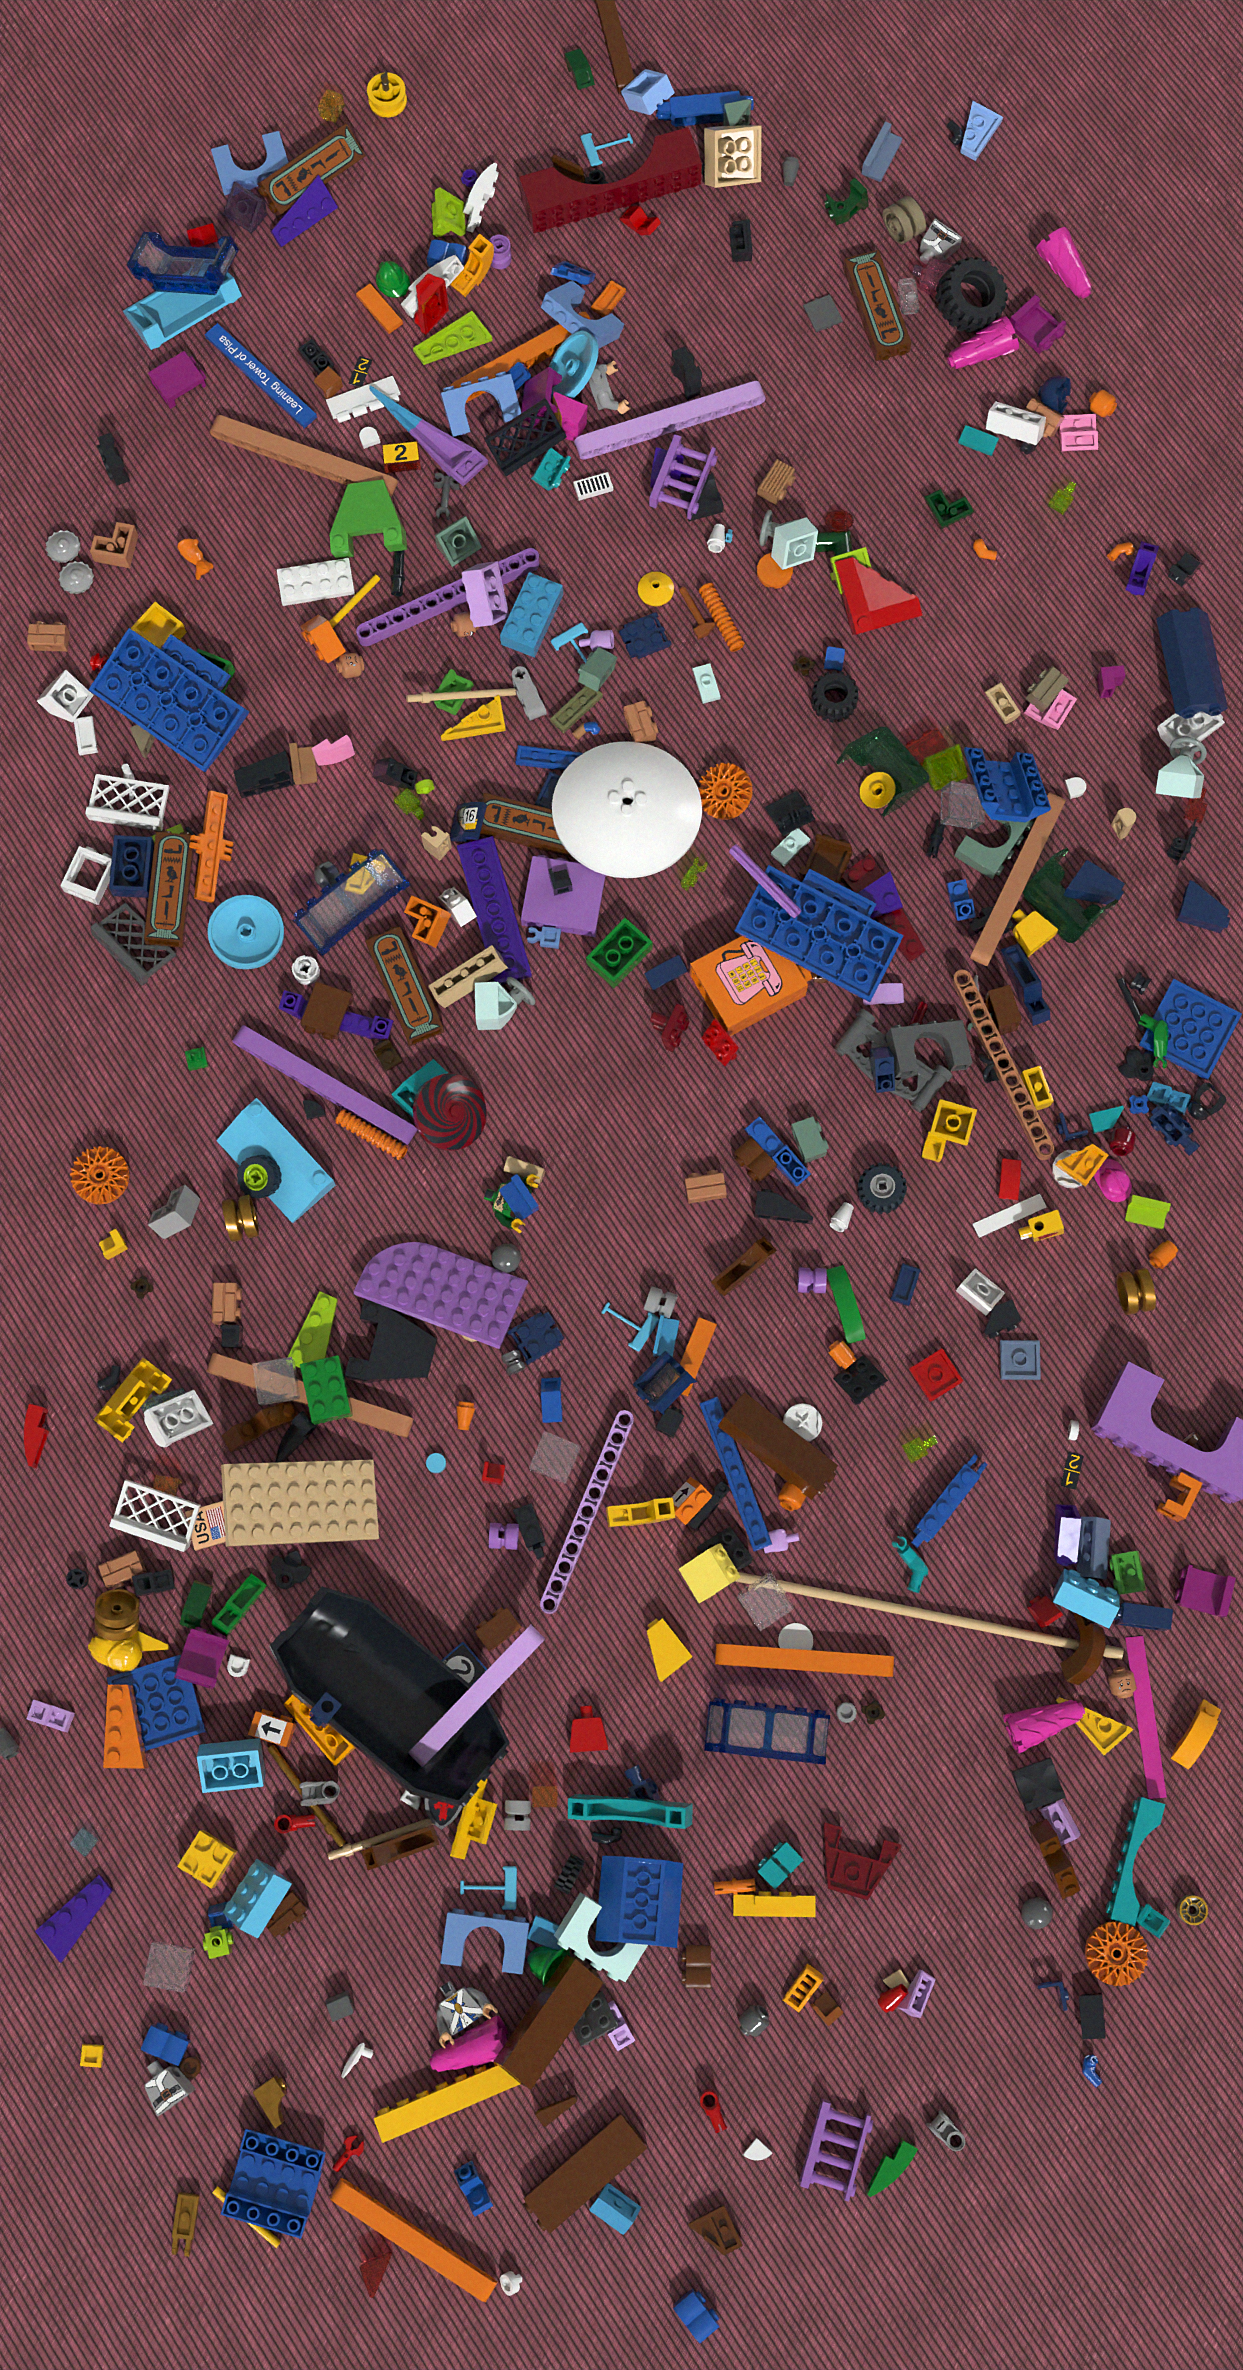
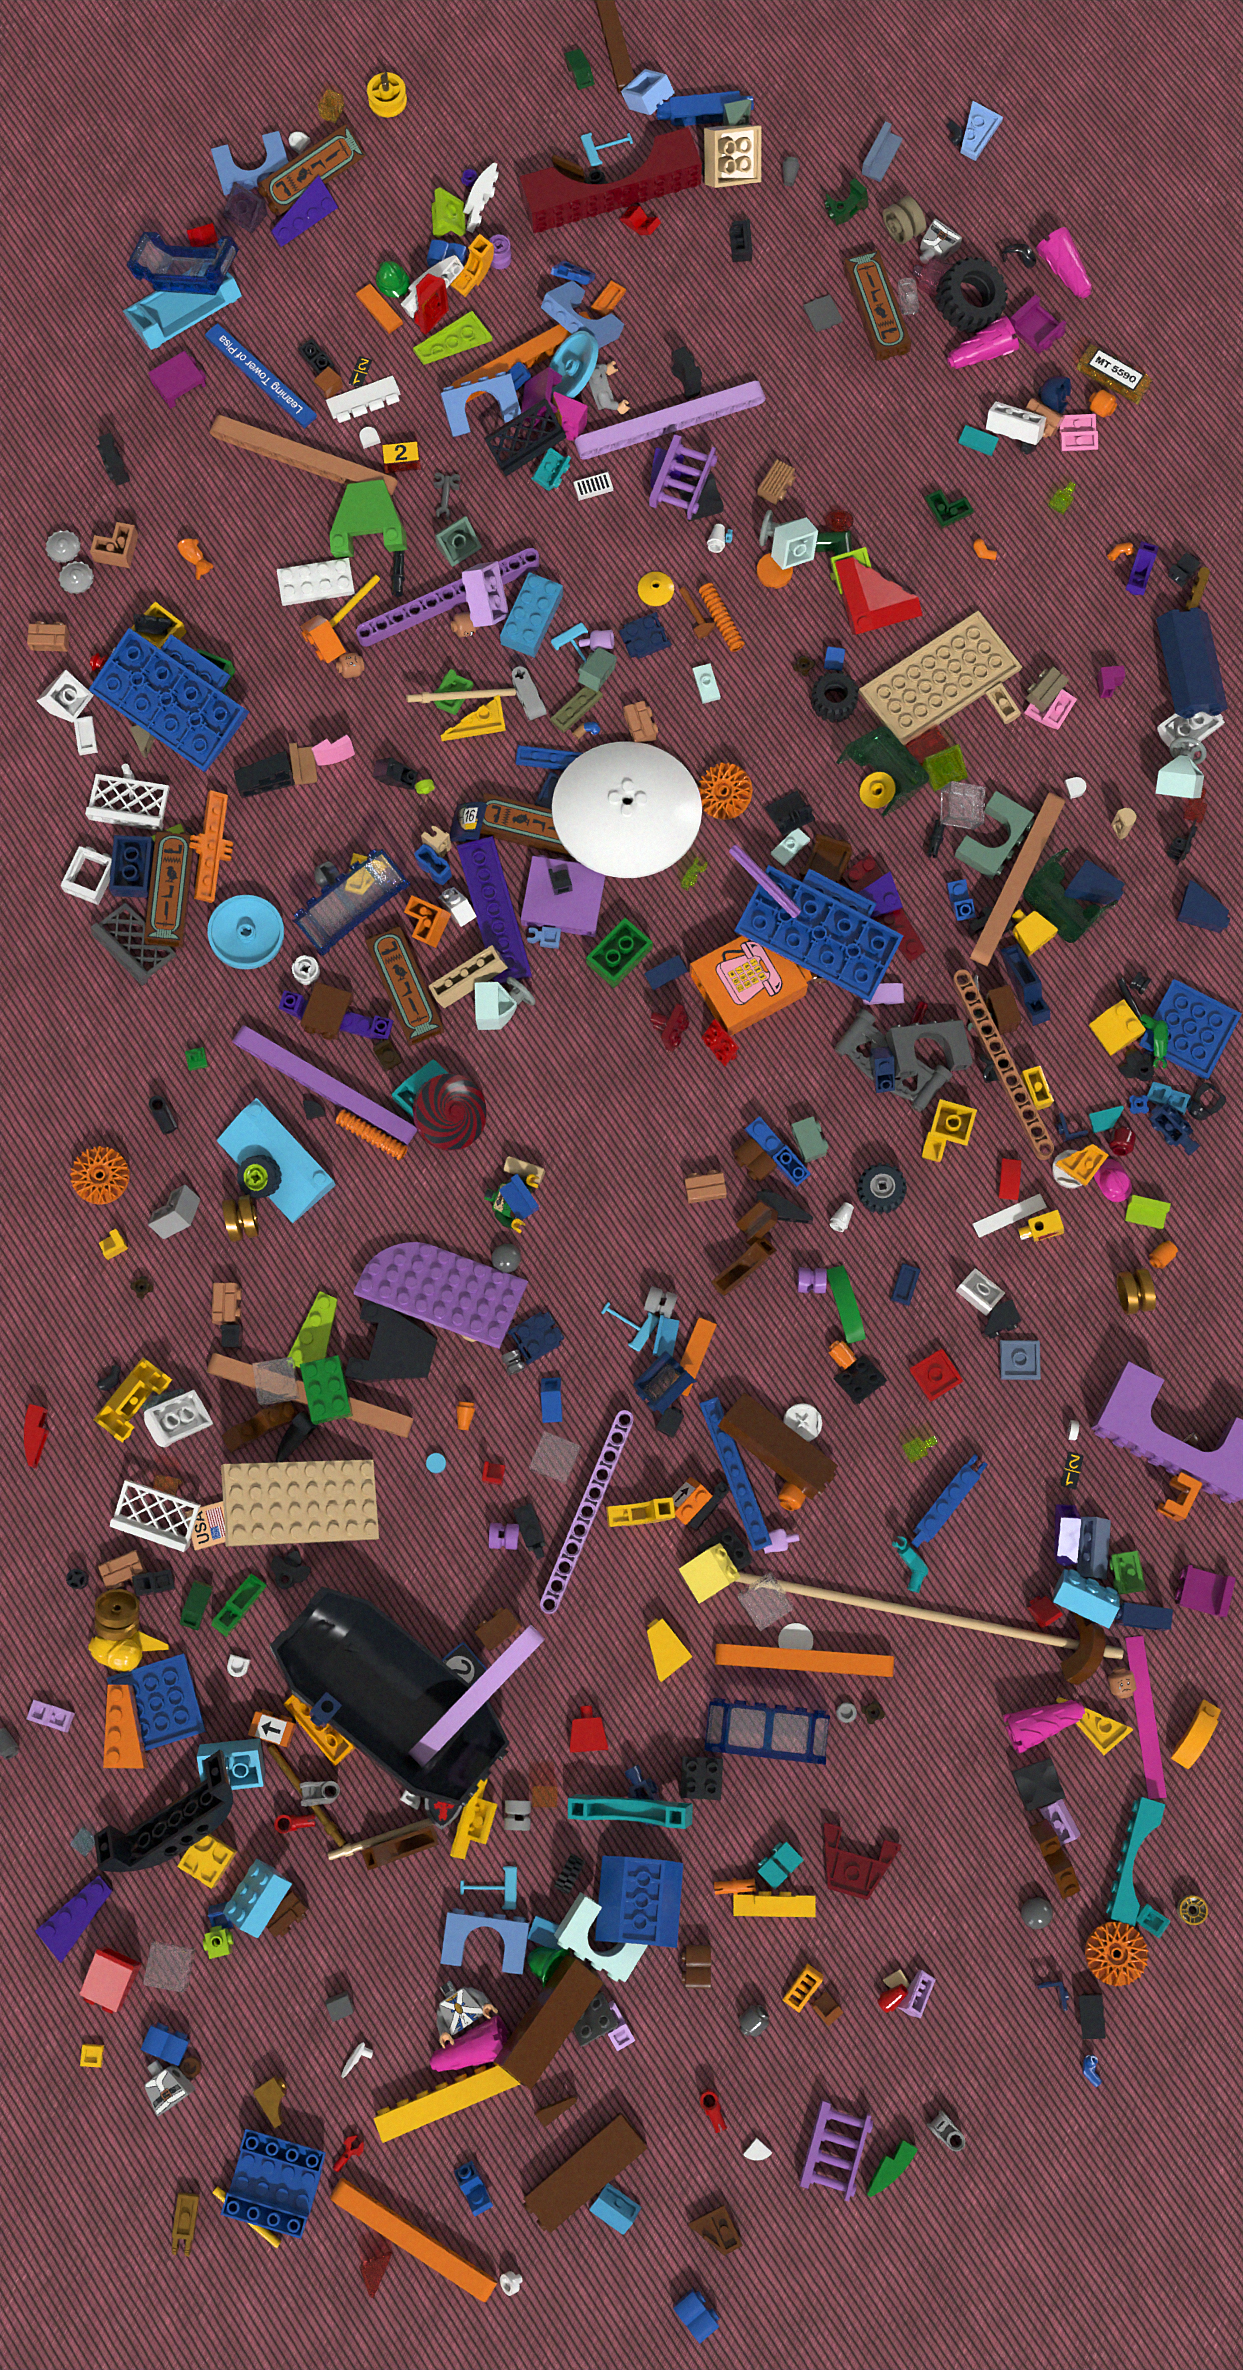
(109, 1979): none -> slope
(151, 624): none -> black hinge
(163, 1116): none -> black piece
(171, 1828): none -> black slope
(201, 1657): magenta panel -> none
(298, 141): none -> white tile
(409, 803): clear neon green plate -> none
(431, 863): none -> blue brick
(450, 454): medium lavender plate -> none
(604, 1838): black arm -> none
(701, 1778): none -> black brick
(757, 1221): none -> reddish brown panel
(940, 678): none -> tan plate
(1008, 789): blue slope -> none
(1028, 256): none -> black piece
(1114, 374): none -> brick
(1117, 1027): none -> yellow slope
(1198, 590): none -> pearl gold hinge

